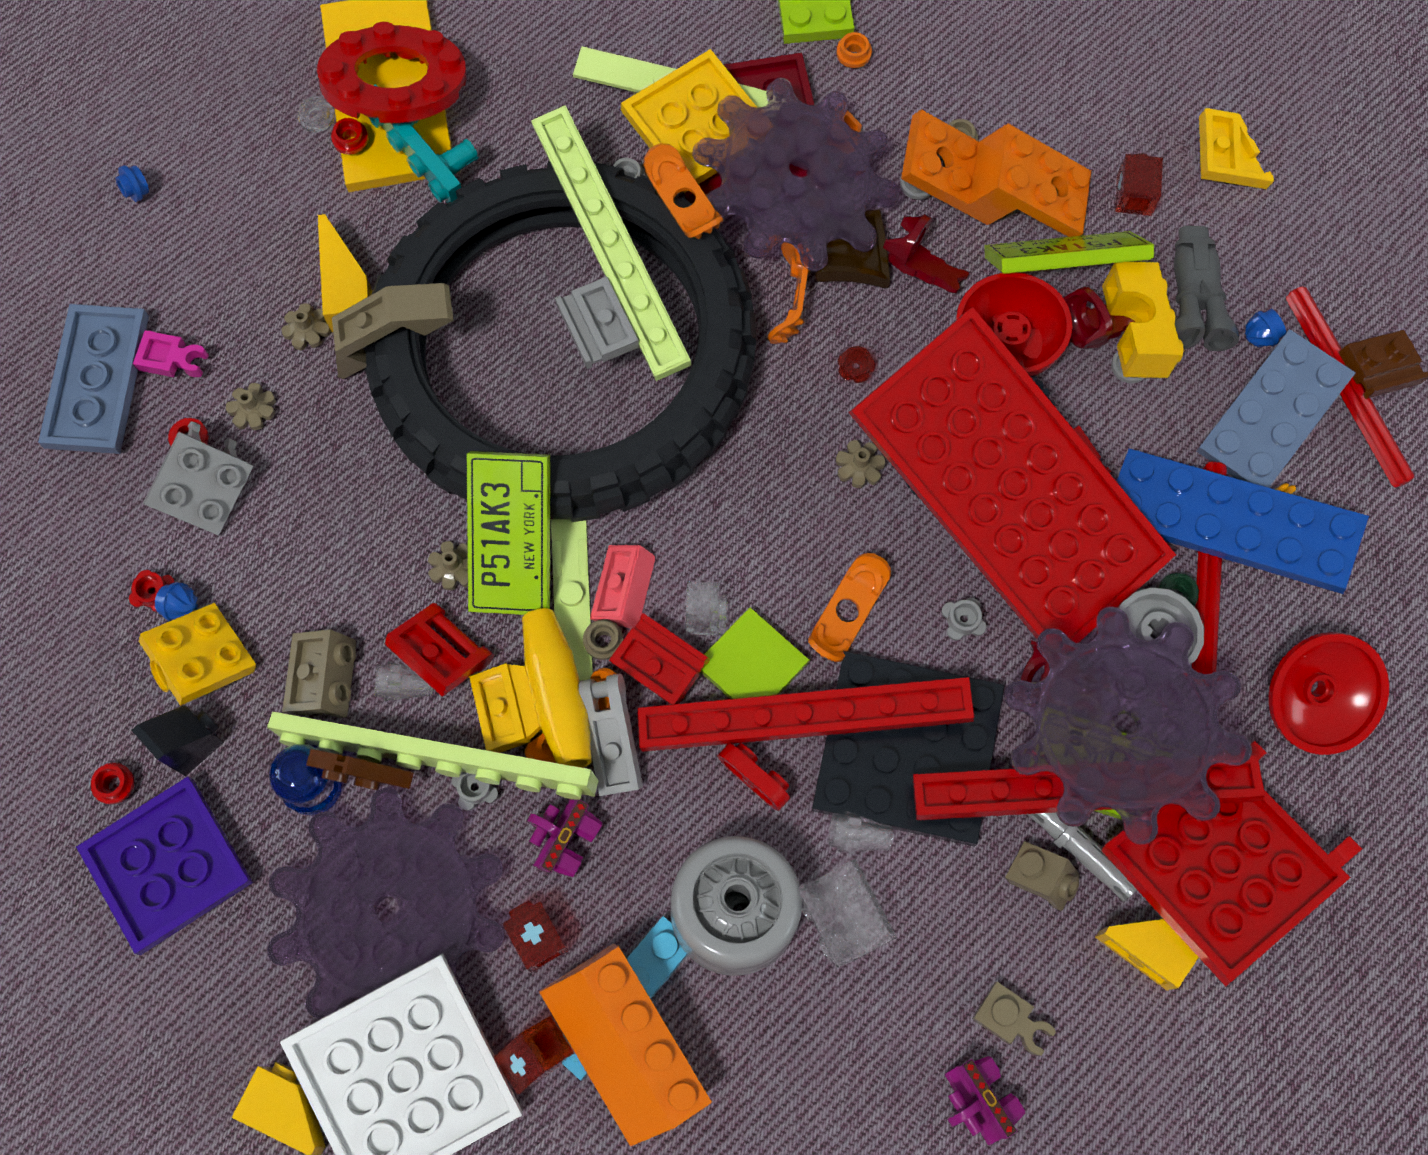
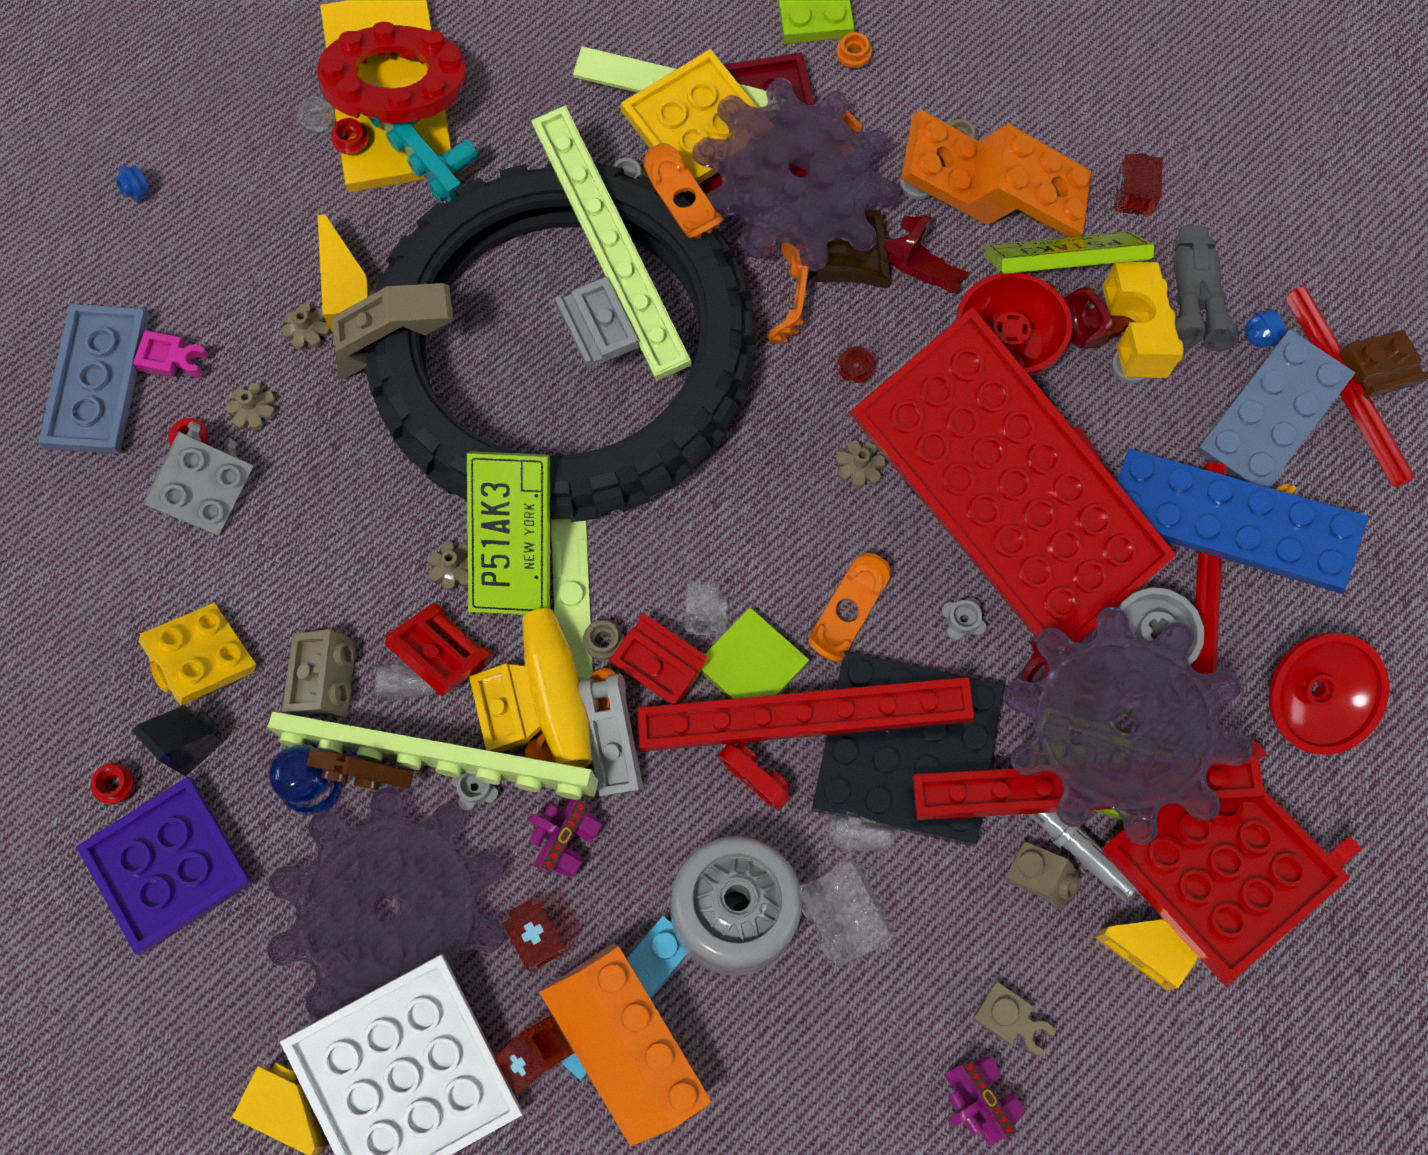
(142, 584): red plate -> none
(175, 600): blue plate -> none
(623, 585): coral slope -> none
(1184, 584): clear green plate -> none
(1228, 151): yellow wing -> none

